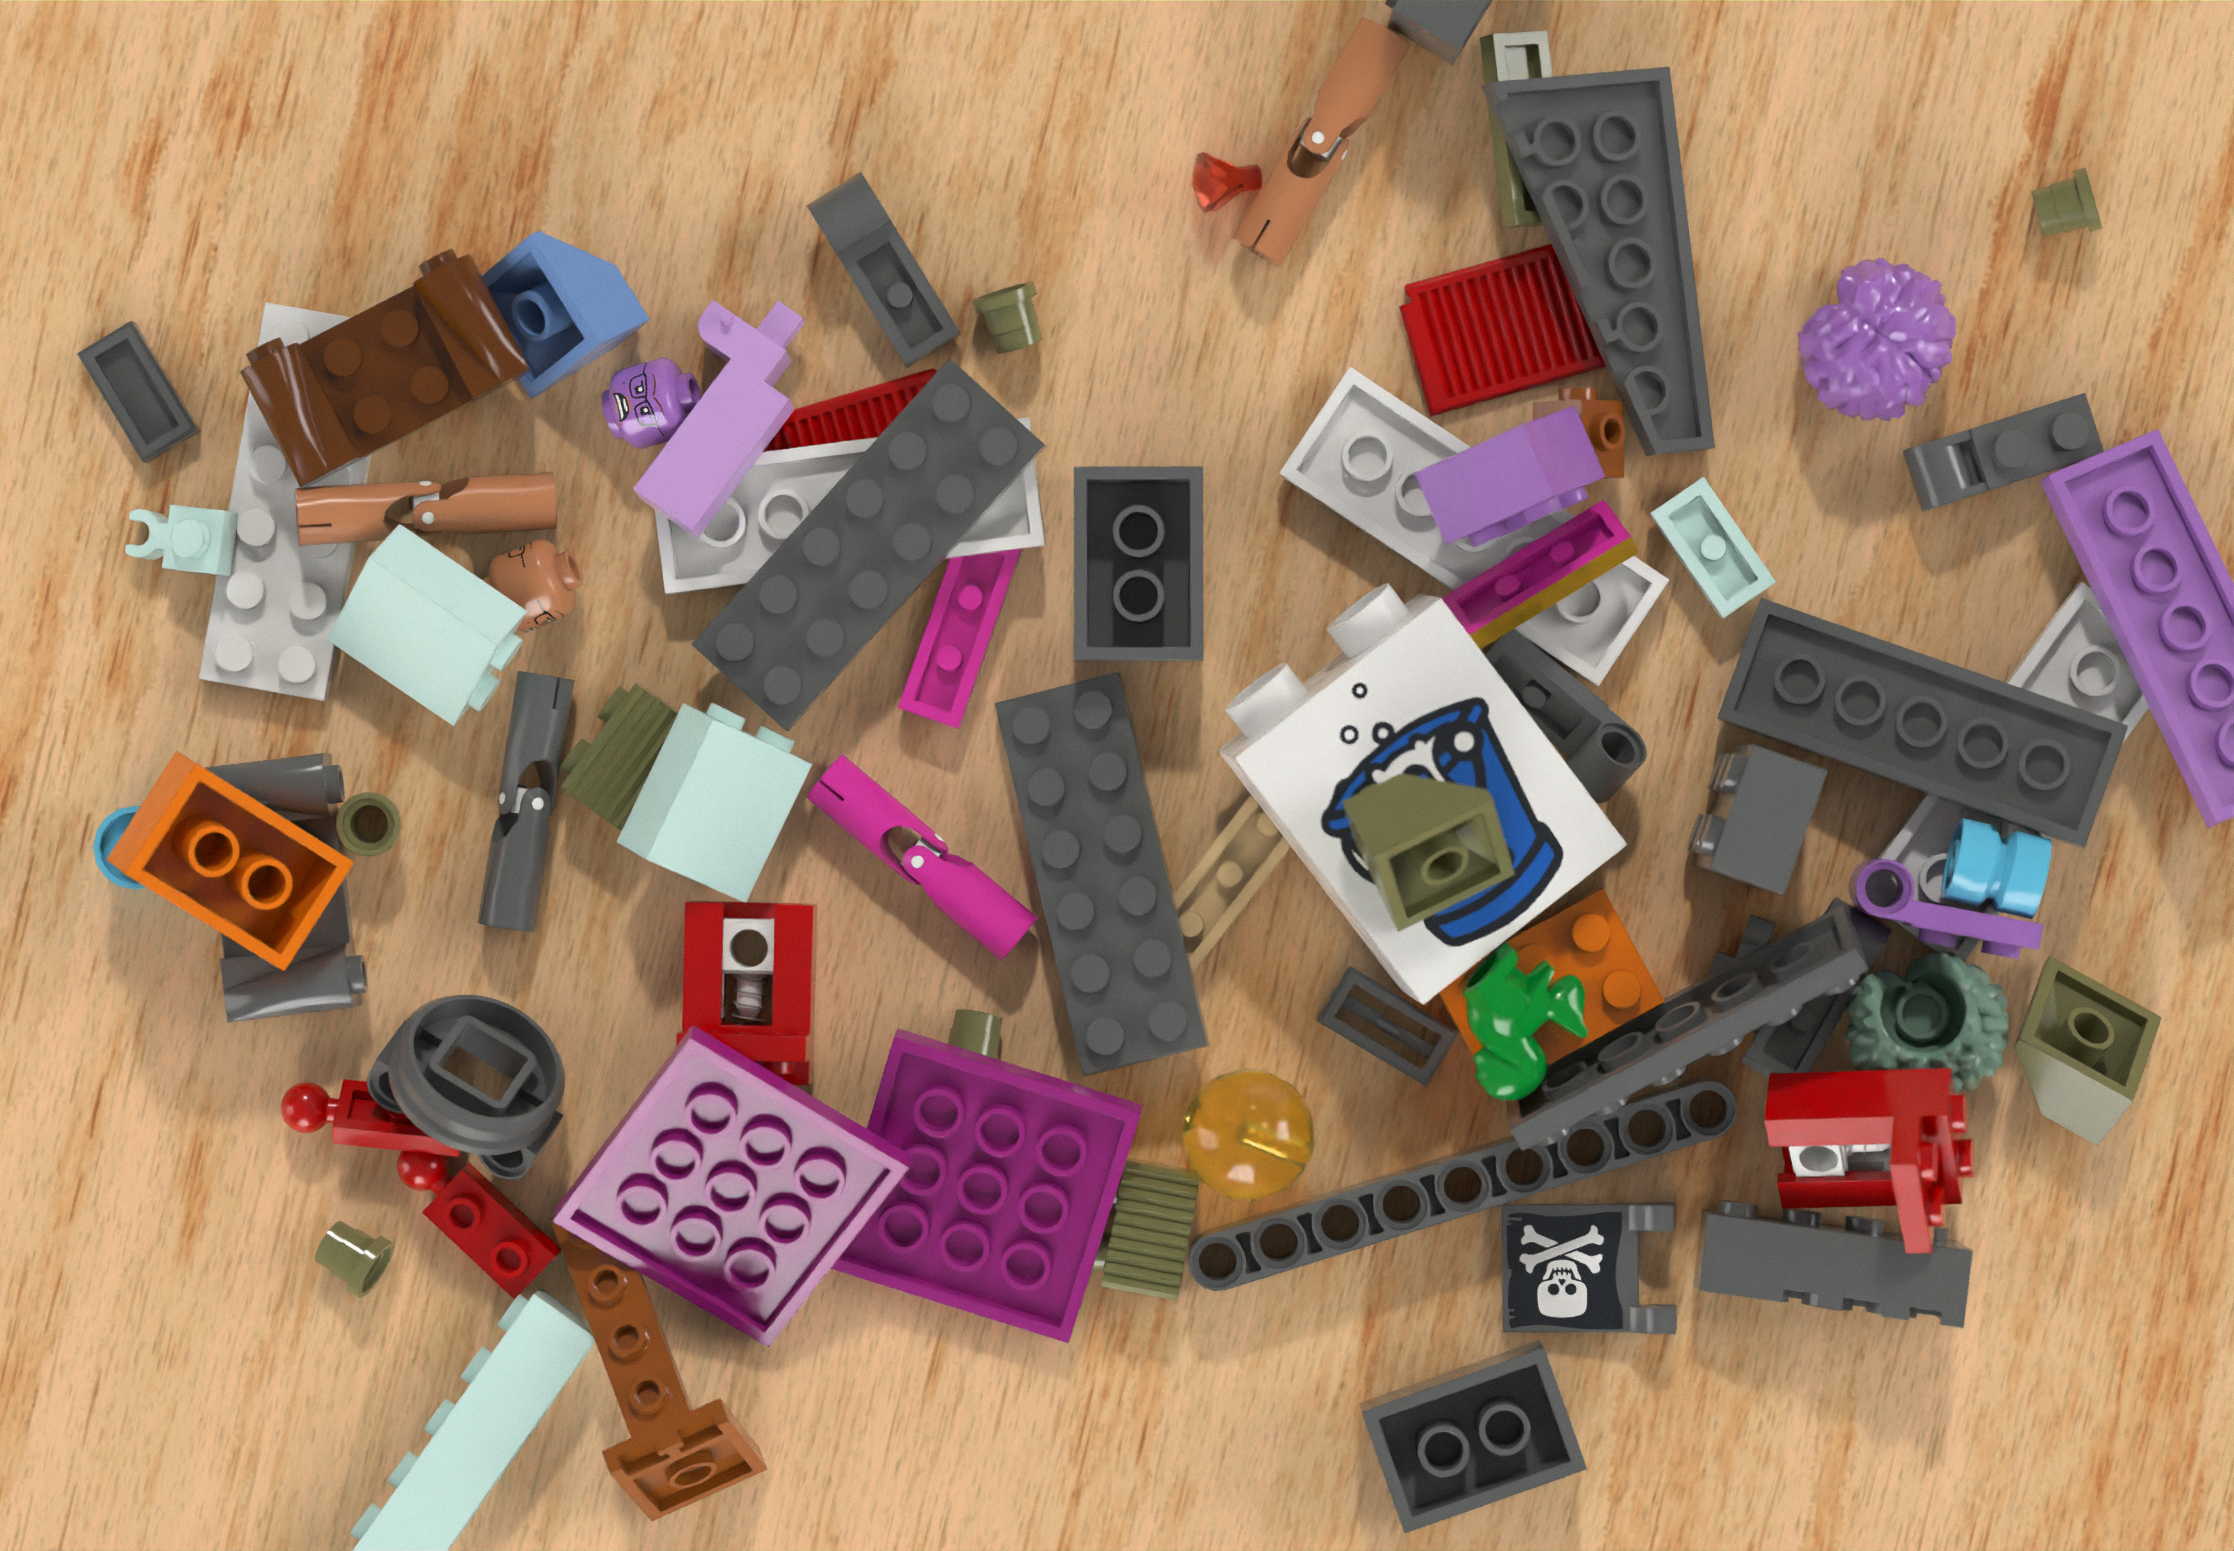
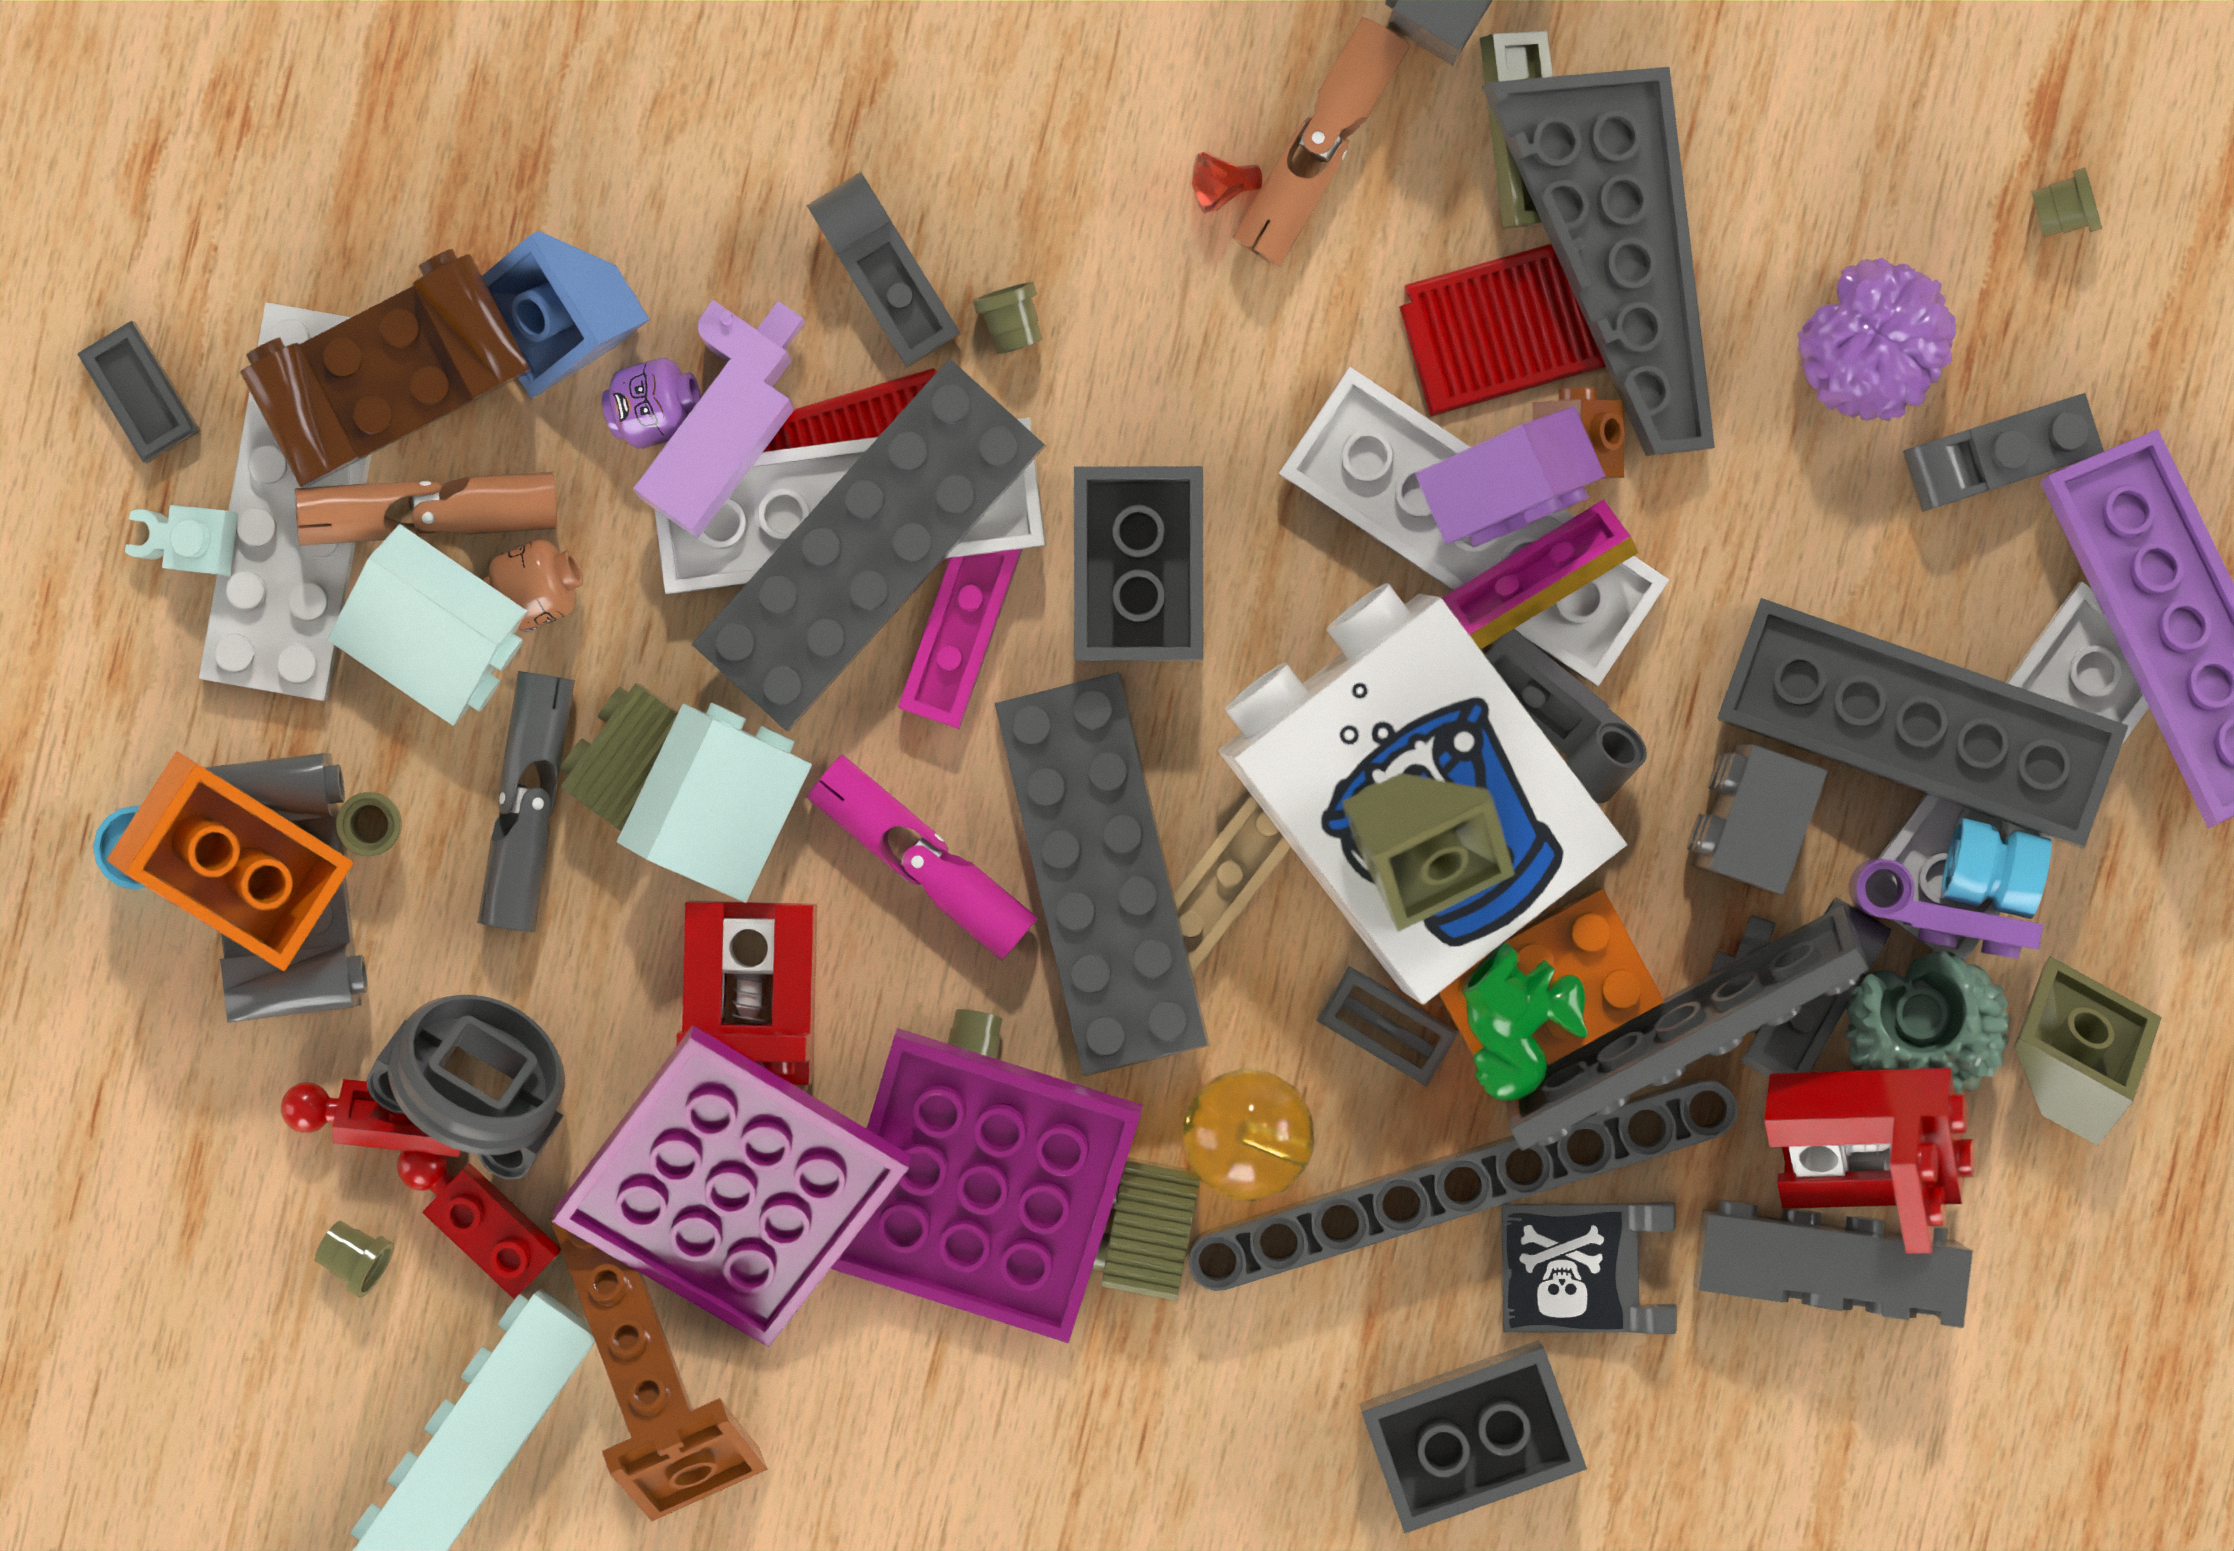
(1712, 548): light aqua plate -> none

